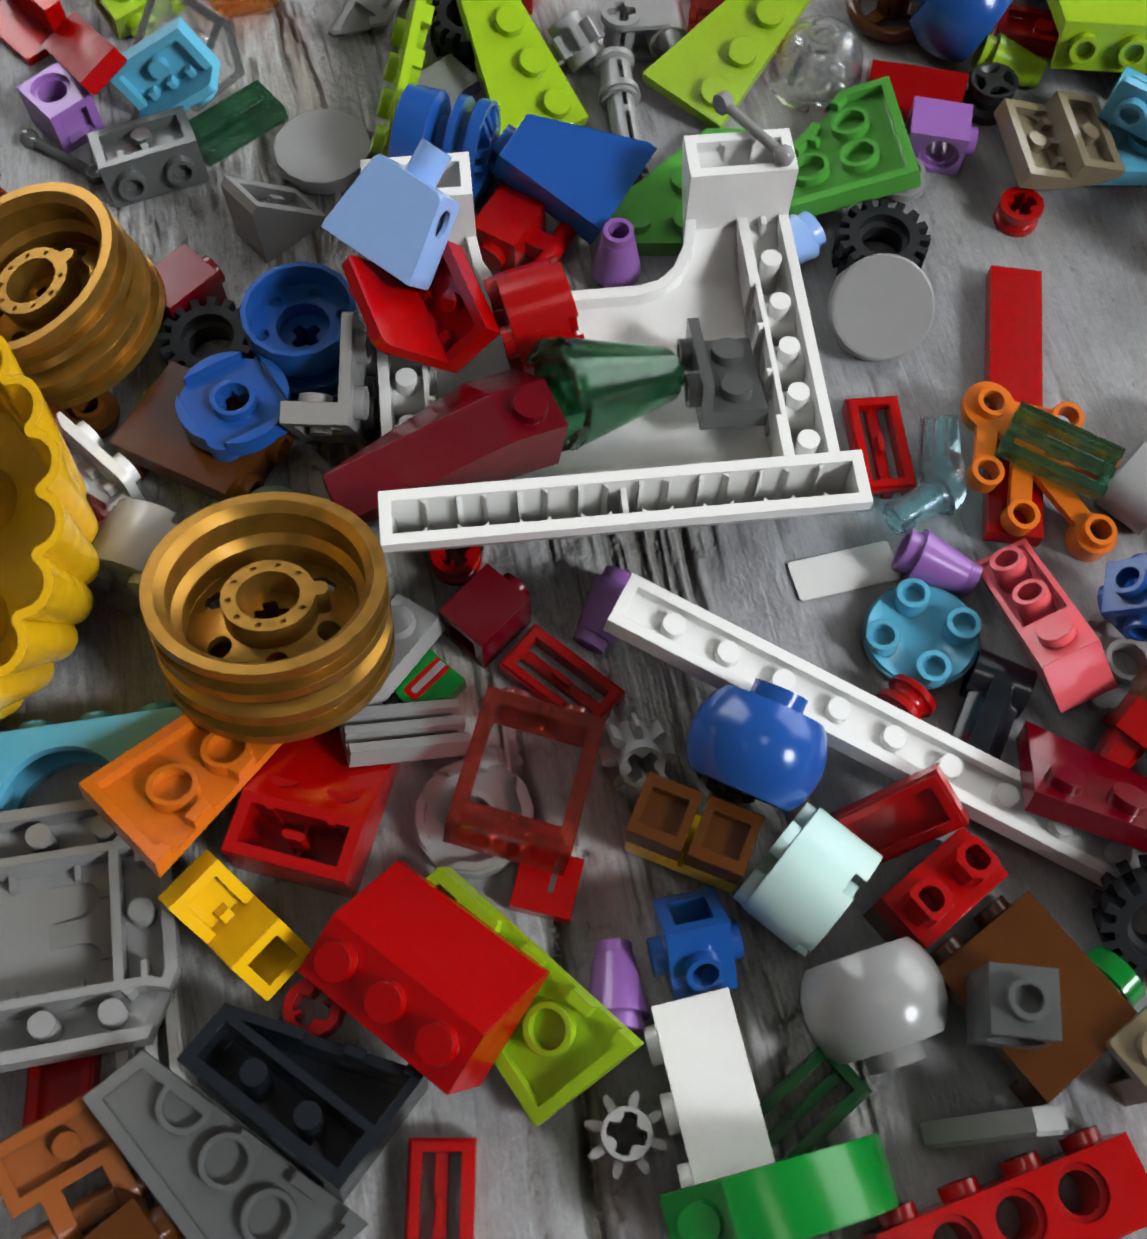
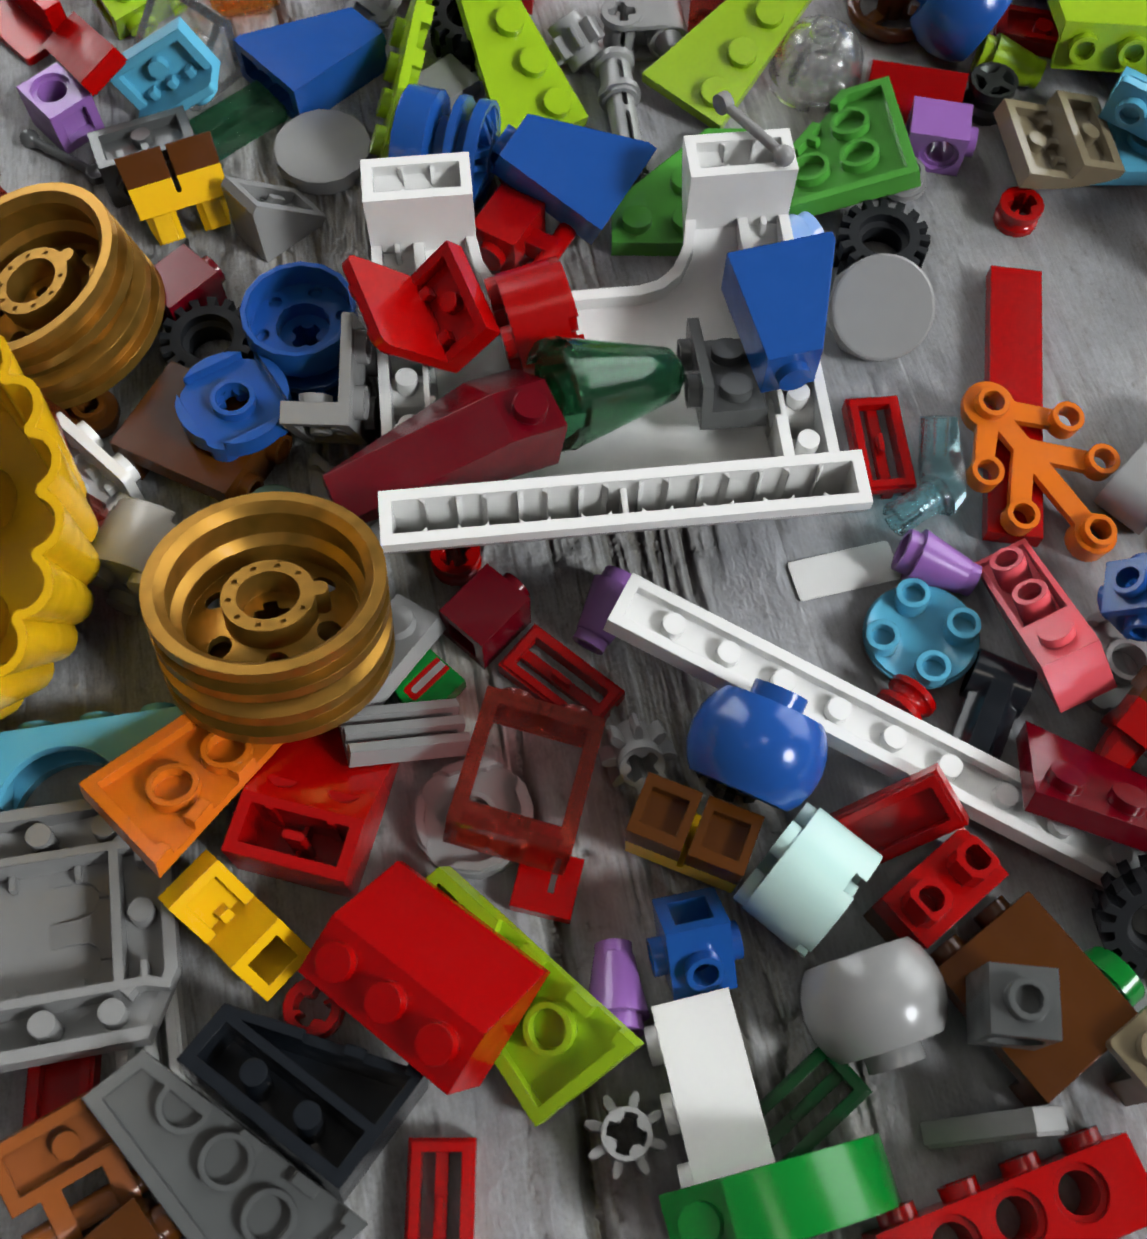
(155, 193): none -> hips
(314, 59): none -> blue slope
(398, 215): light blue torso -> none
(616, 256): medium lavender cone -> none
(781, 307): none -> blue slope
(1067, 434): clear green tile -> none

